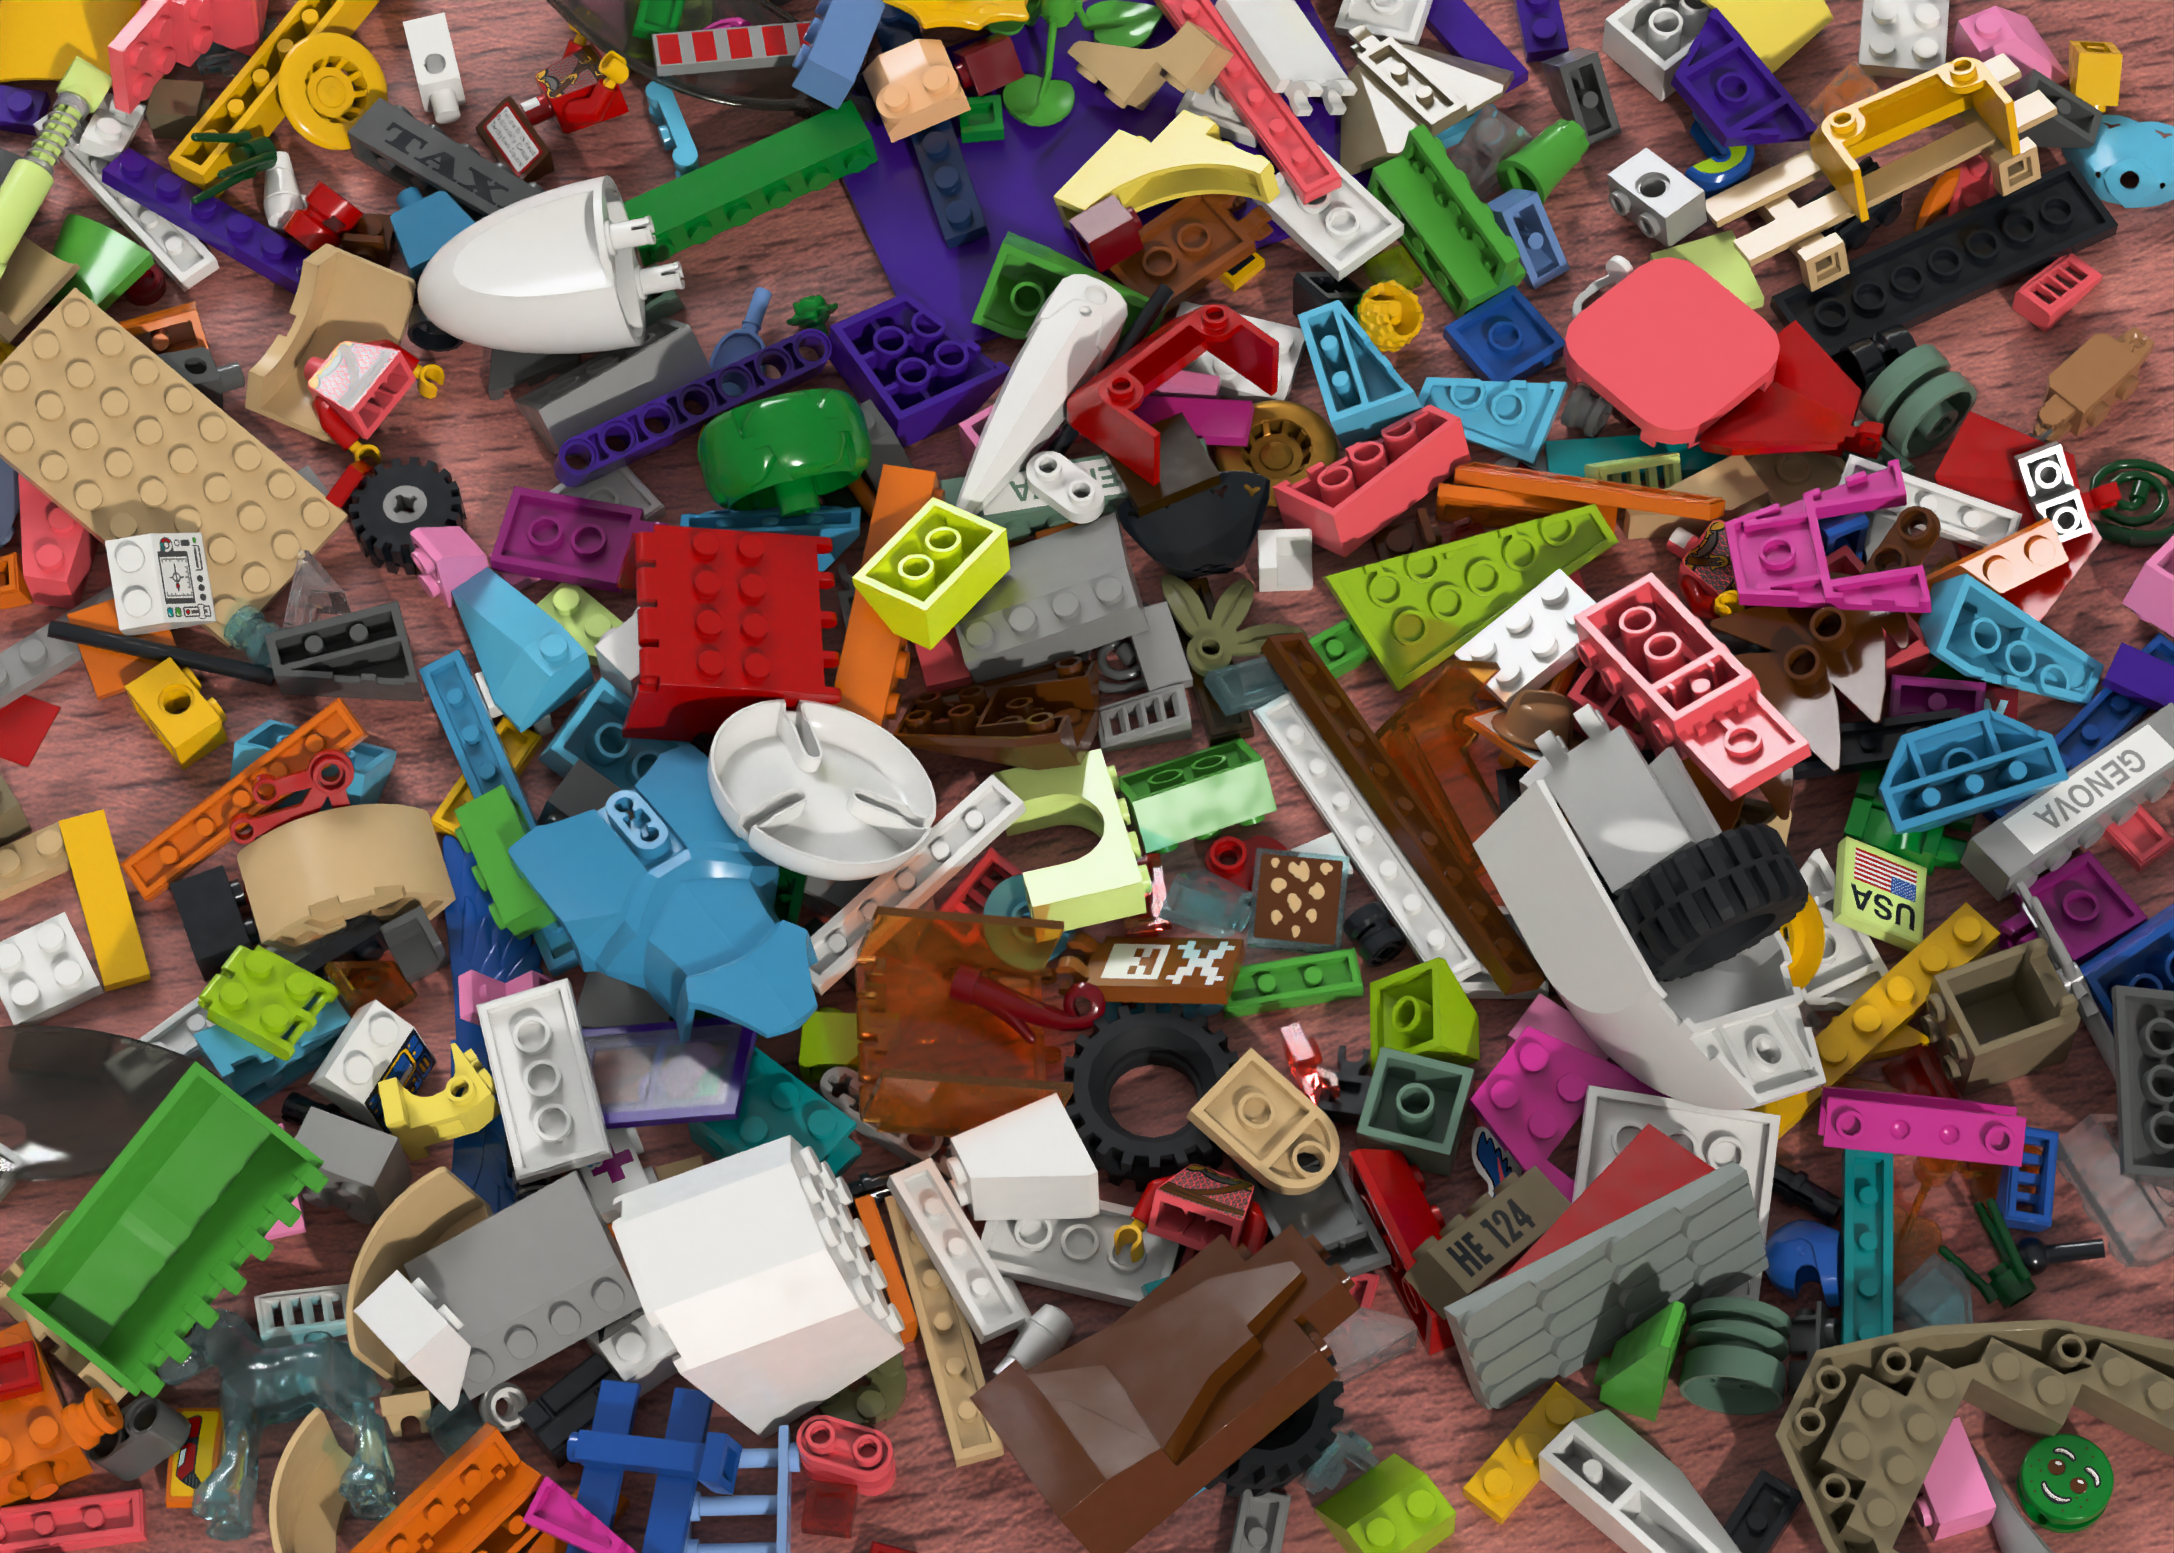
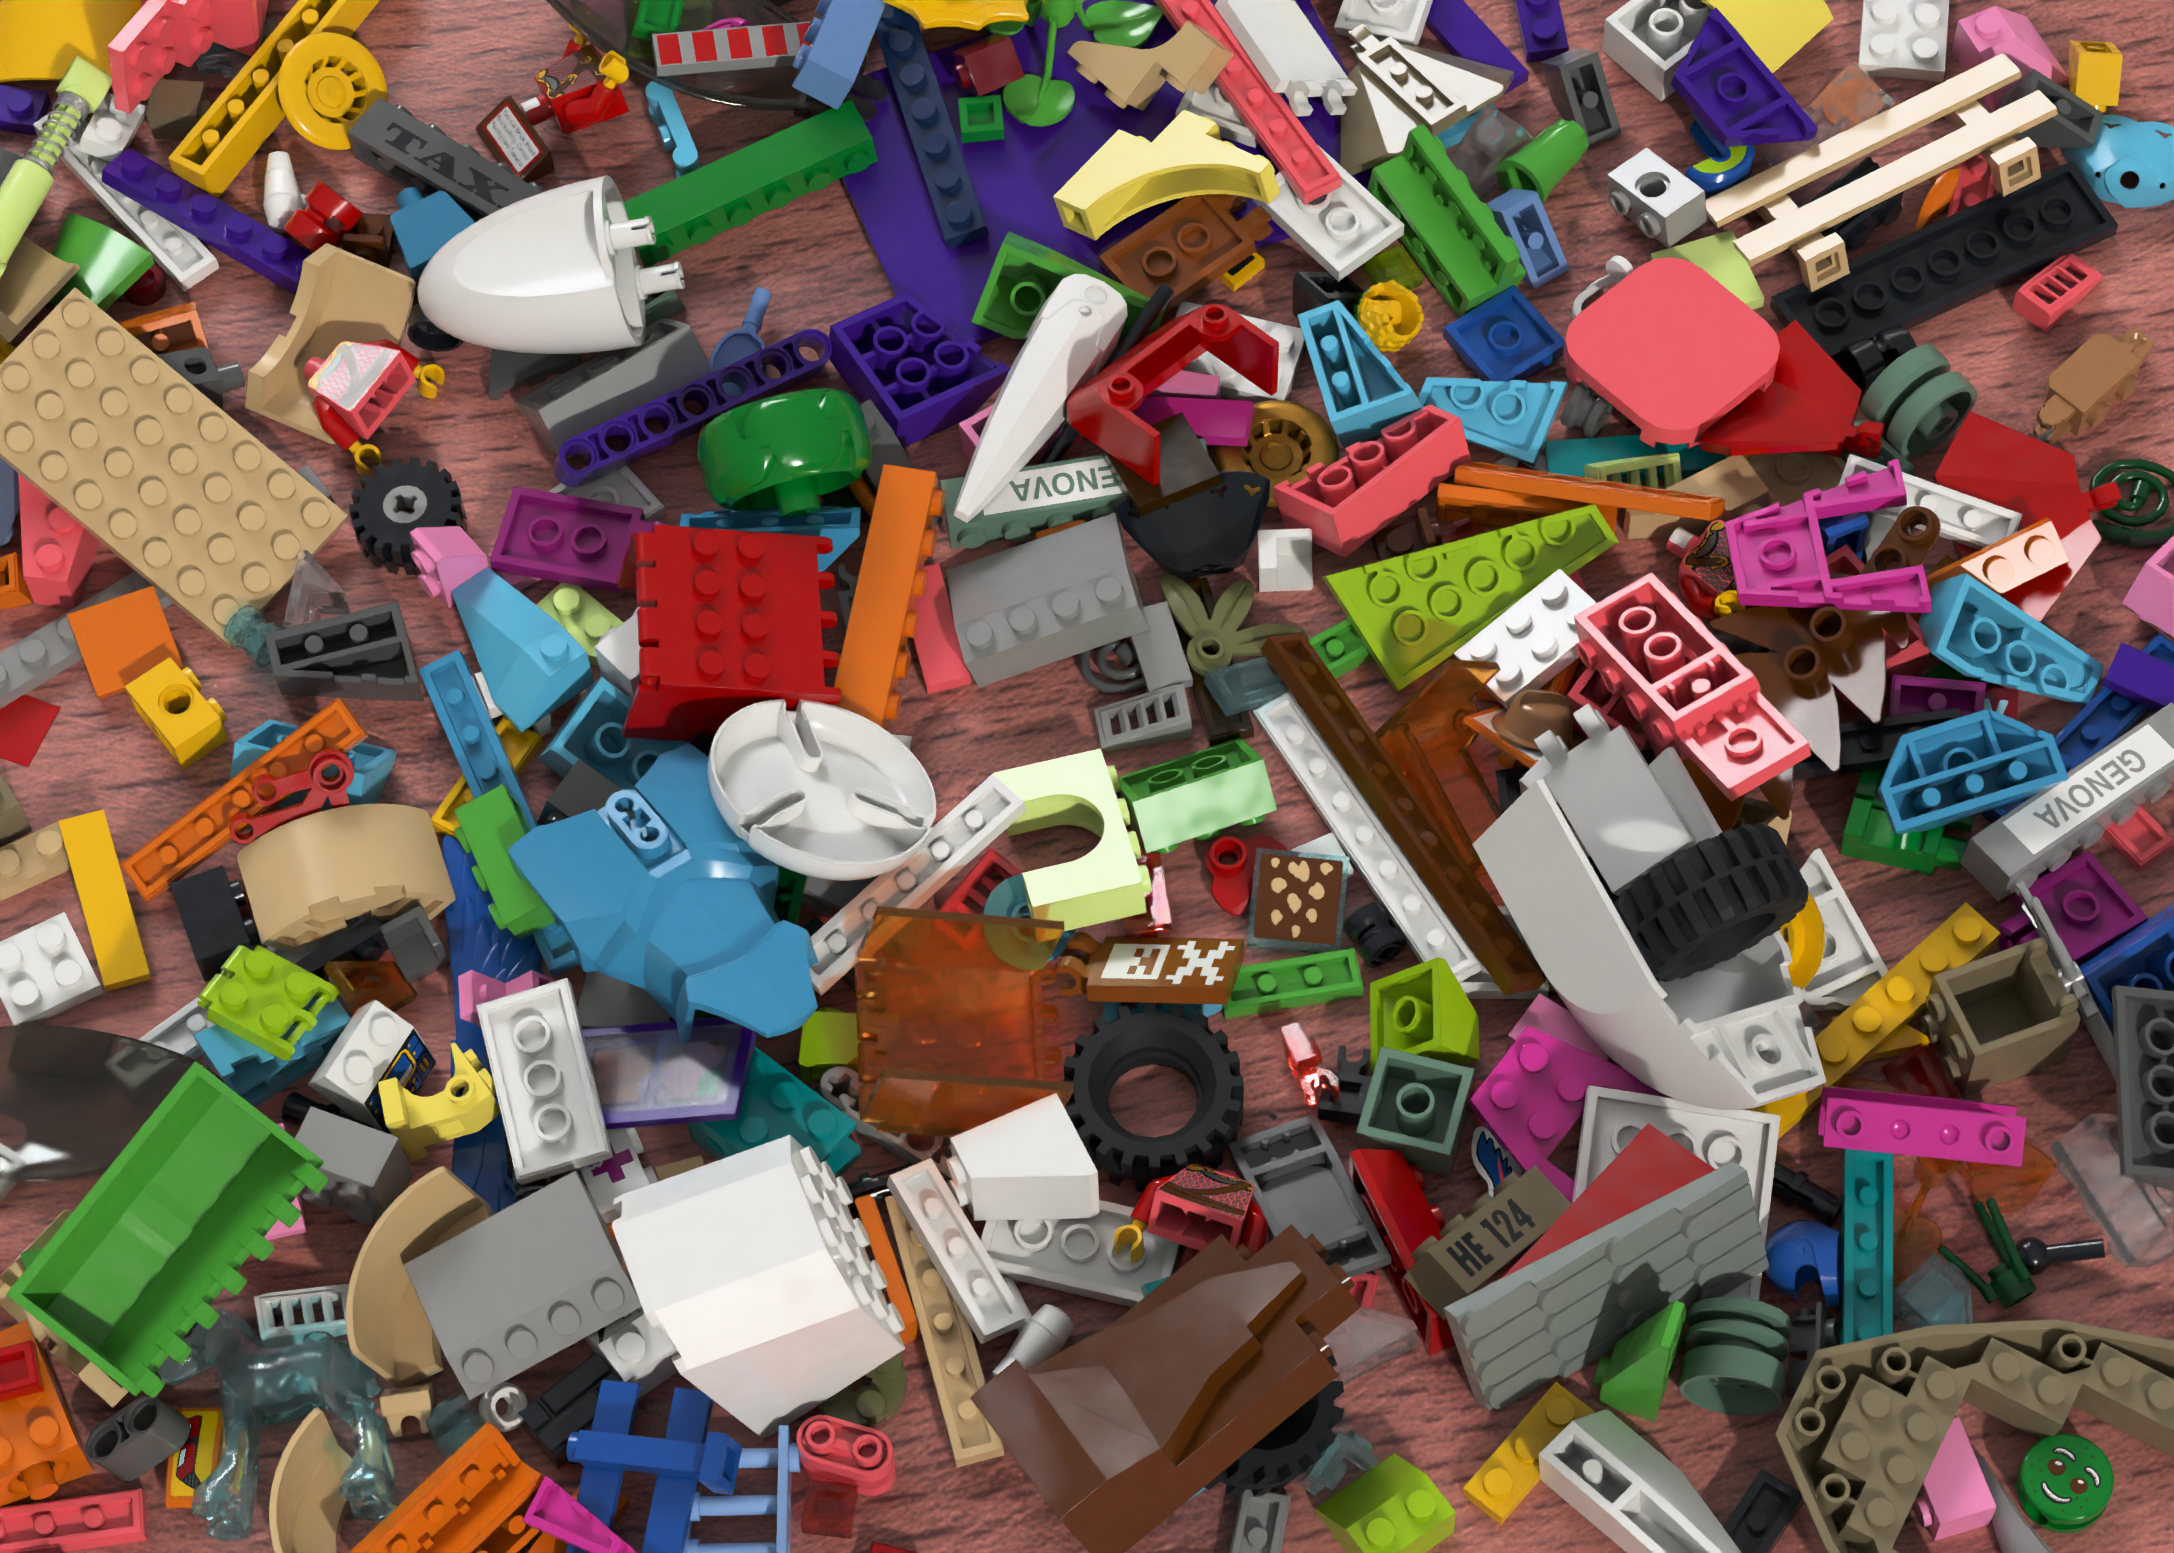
(92, 1418): orange wheel -> none
(160, 582): white slope -> none
(160, 652): black piece -> none
(248, 158): dark green plant -> none
(341, 492): red tile -> none
(419, 1334): white slope -> none
(435, 66): white torso -> none
(812, 313): green plant -> none
(915, 87): light nougat slope -> none
(934, 571): neon yellow slope -> none
(1015, 720): reddish brown wedge -> none
(1017, 1008): dark red plant -> none
(1062, 484): white plate -> none
(1107, 233): dark red brick -> none
(1207, 904): clear light blue slope -> none
(1265, 1126): tan tile -> none
(1879, 894): yellowish green tile -> none
(1904, 111): yellow windscreen -> none
(2042, 1200): blue slope -> none
(2052, 490): slope -> none

